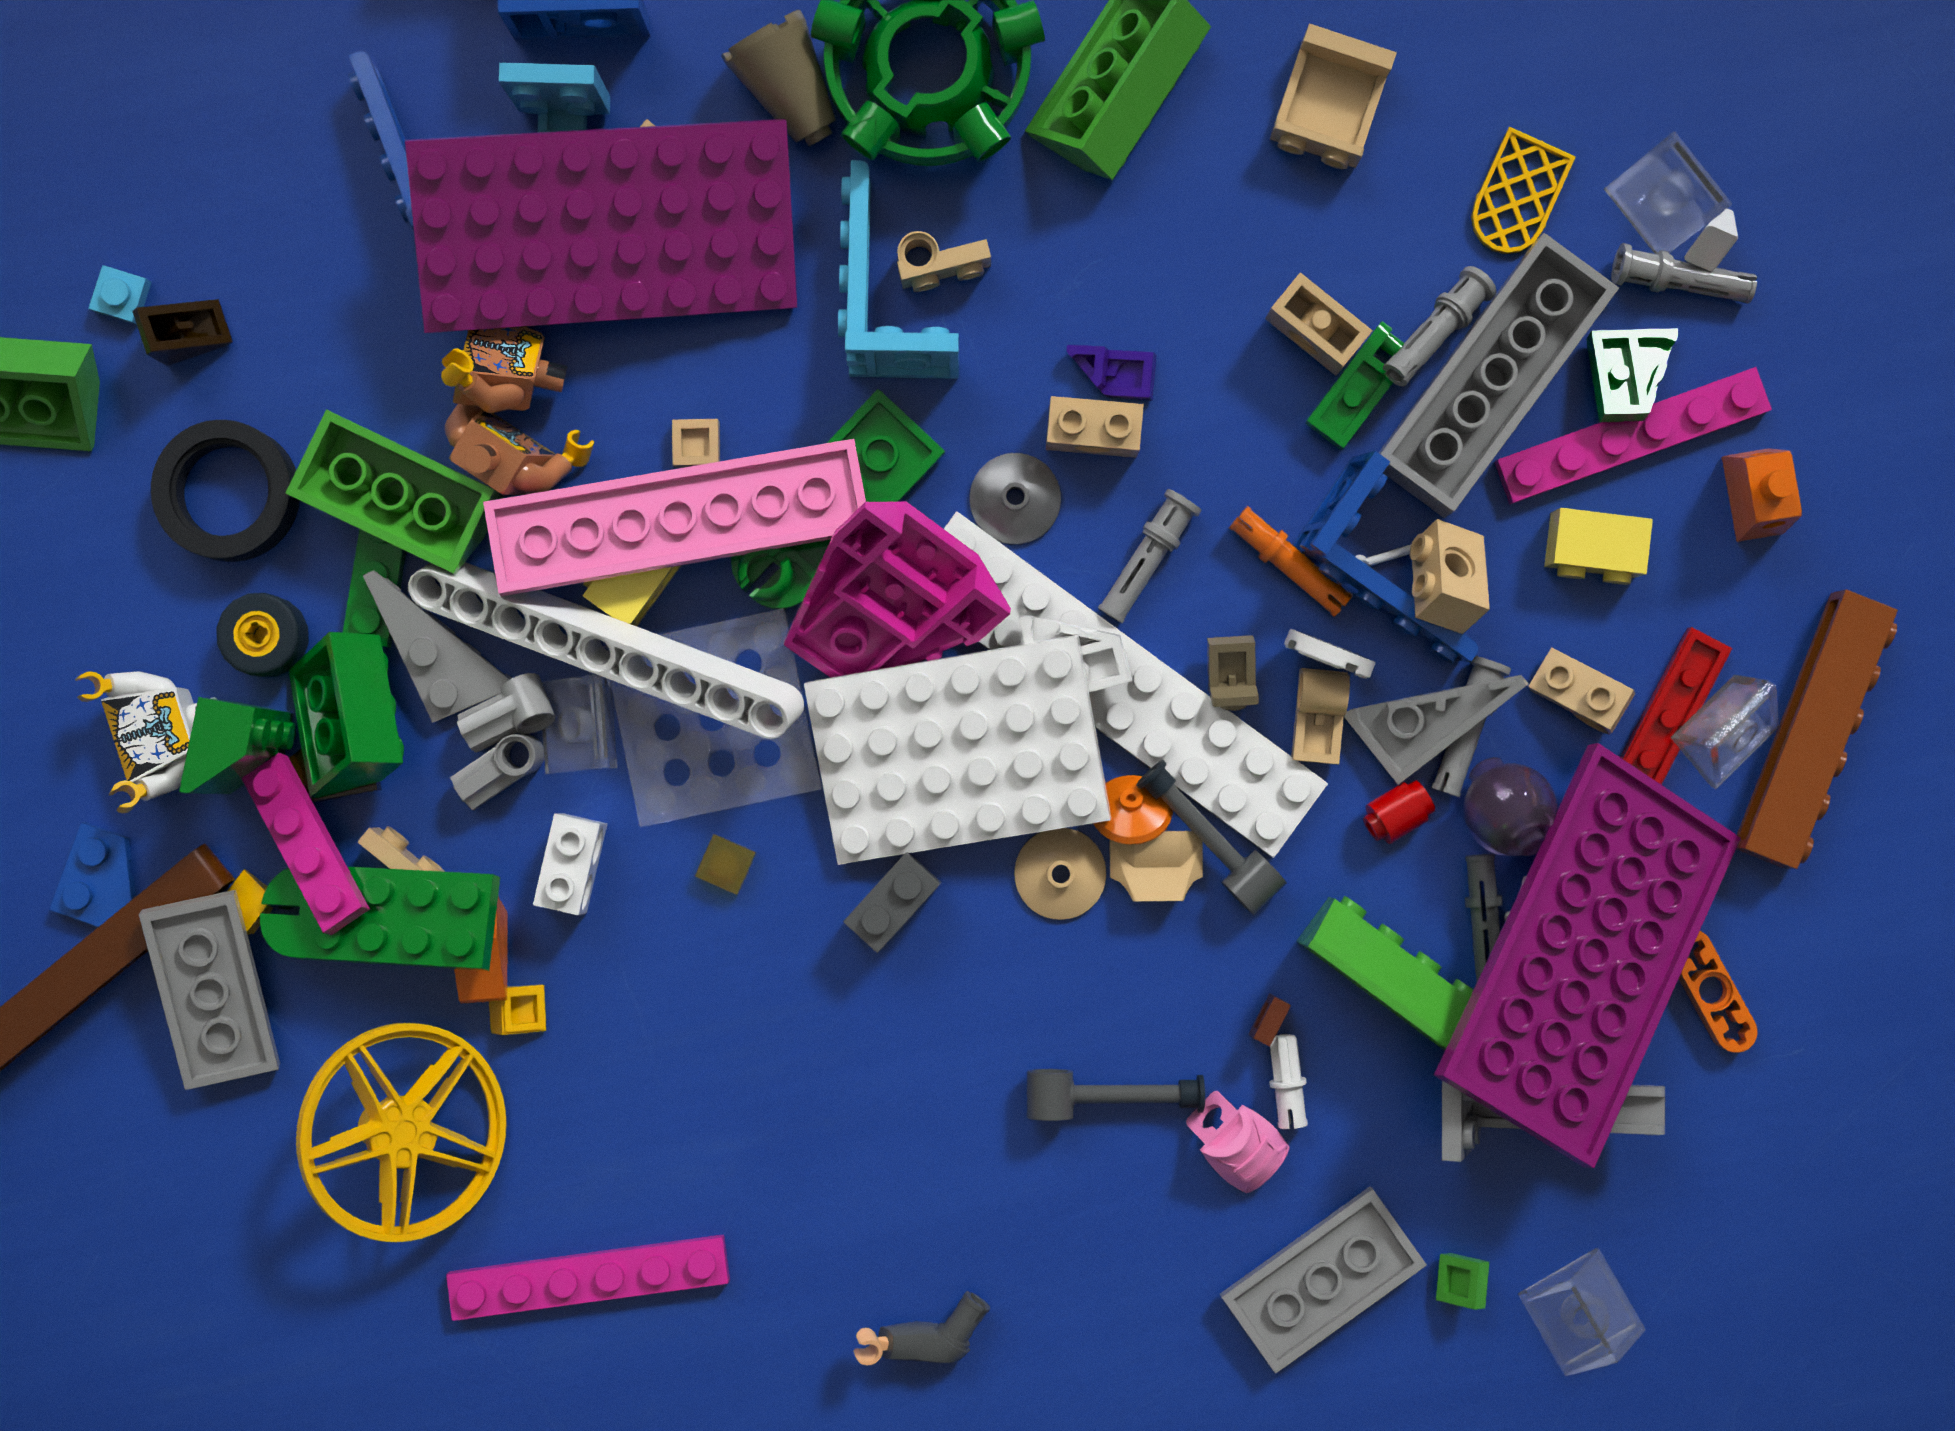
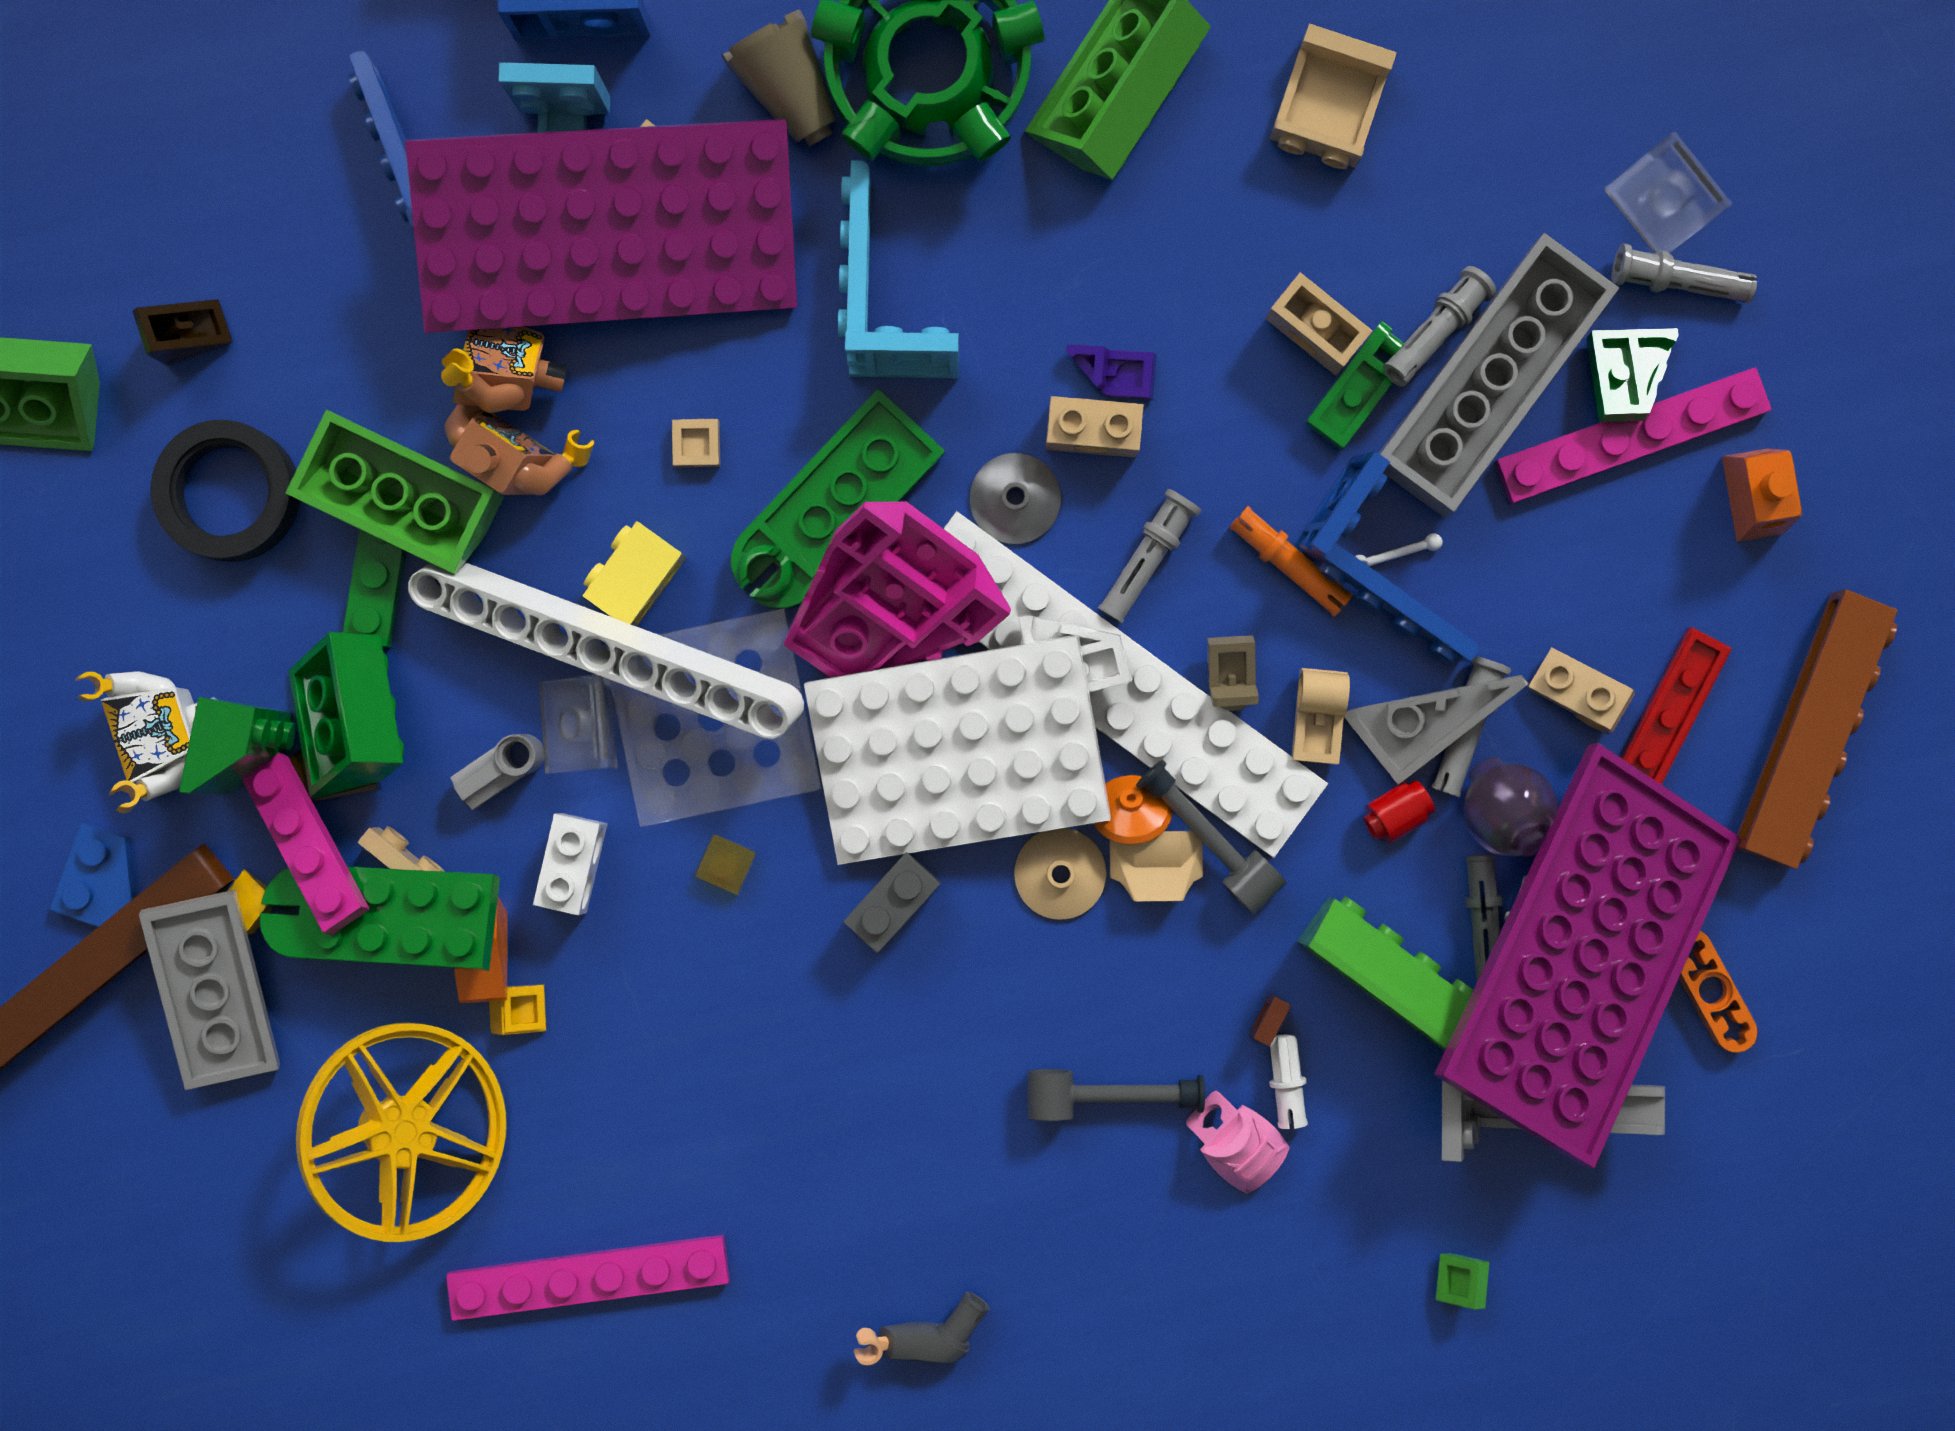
(119, 294): medium azure plate -> none
(280, 634): black wheel -> none
(442, 666): light grey wing -> none
(518, 709): light grey piece -> none
(672, 517): bright pink plate -> none
(964, 261): tan plate -> none
(1323, 1279): light grey plate -> none
(1329, 653): white tile -> none
(1449, 576): tan brick -> none
(1505, 183): yellow window -> none
(1583, 1314): clear slope -> none
(1598, 544): light yellow brick -> none
(1714, 242): white slope -> none
(1729, 727): clear slope -> none

